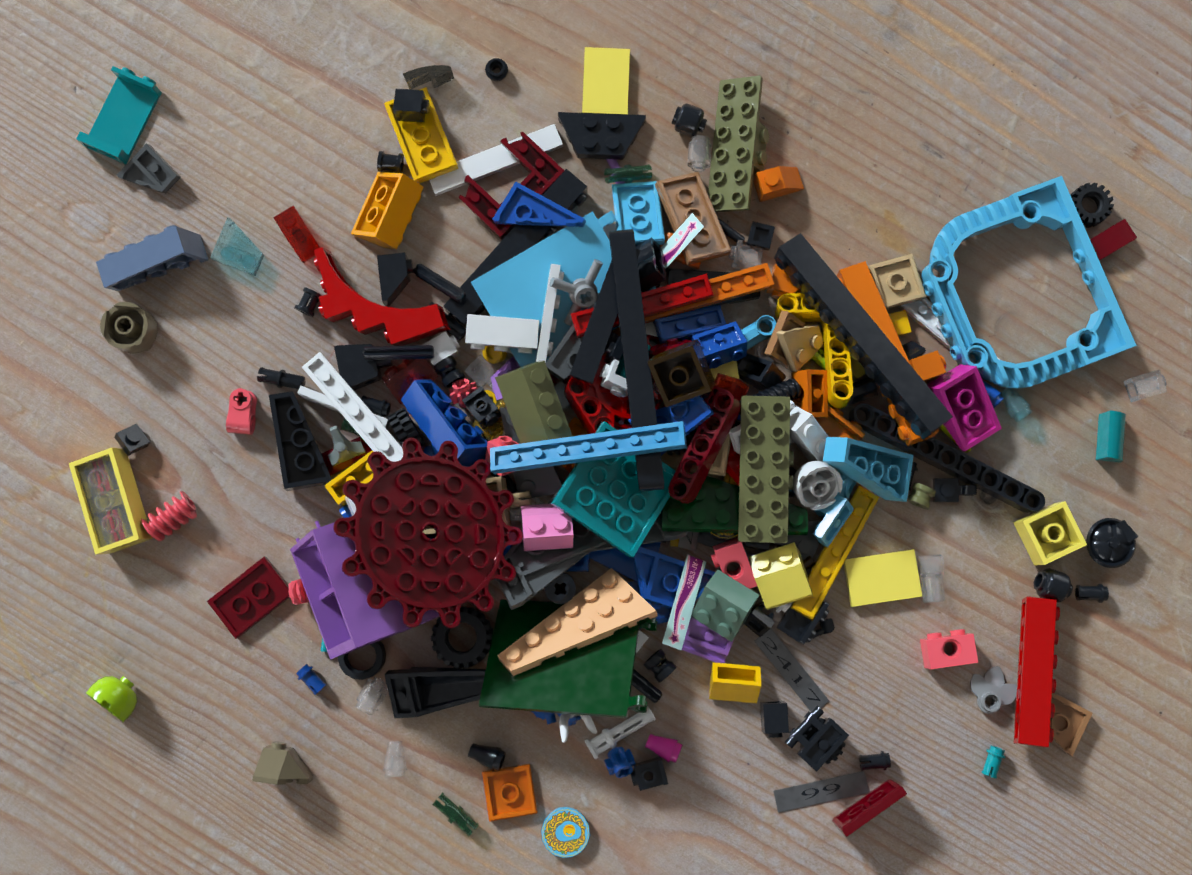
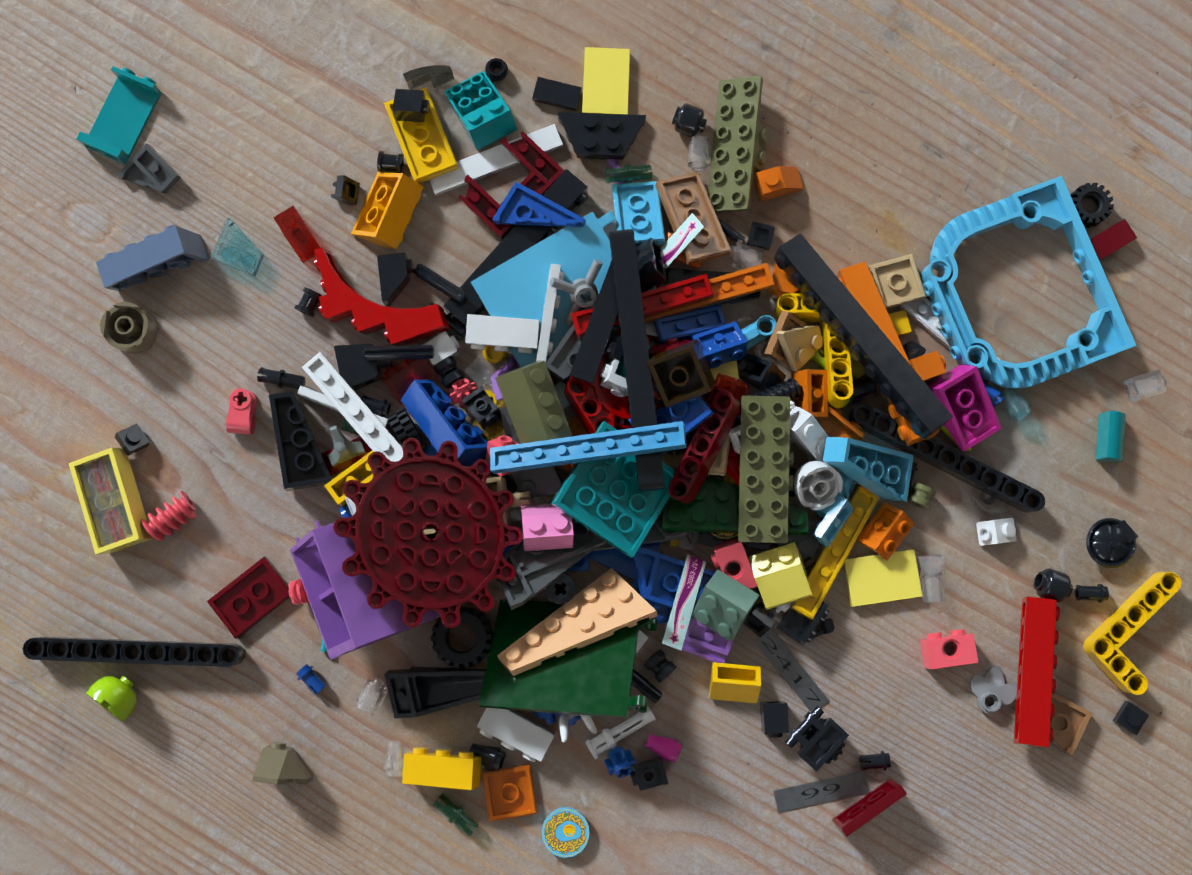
(123, 648): none -> black beam
(346, 190): none -> black tile
(361, 675): black tyre -> none
(441, 769): none -> yellow brick
(481, 110): none -> teal slope
(516, 732): none -> white brick
(557, 94): none -> black tile
(886, 530): none -> orange bracket
(949, 490): black plate -> none
(993, 760): teal pin -> none
(996, 531): none -> white bracket
(1050, 533): light yellow brick -> none
(1126, 628): none -> yellow beam
(1130, 717): none -> black plate

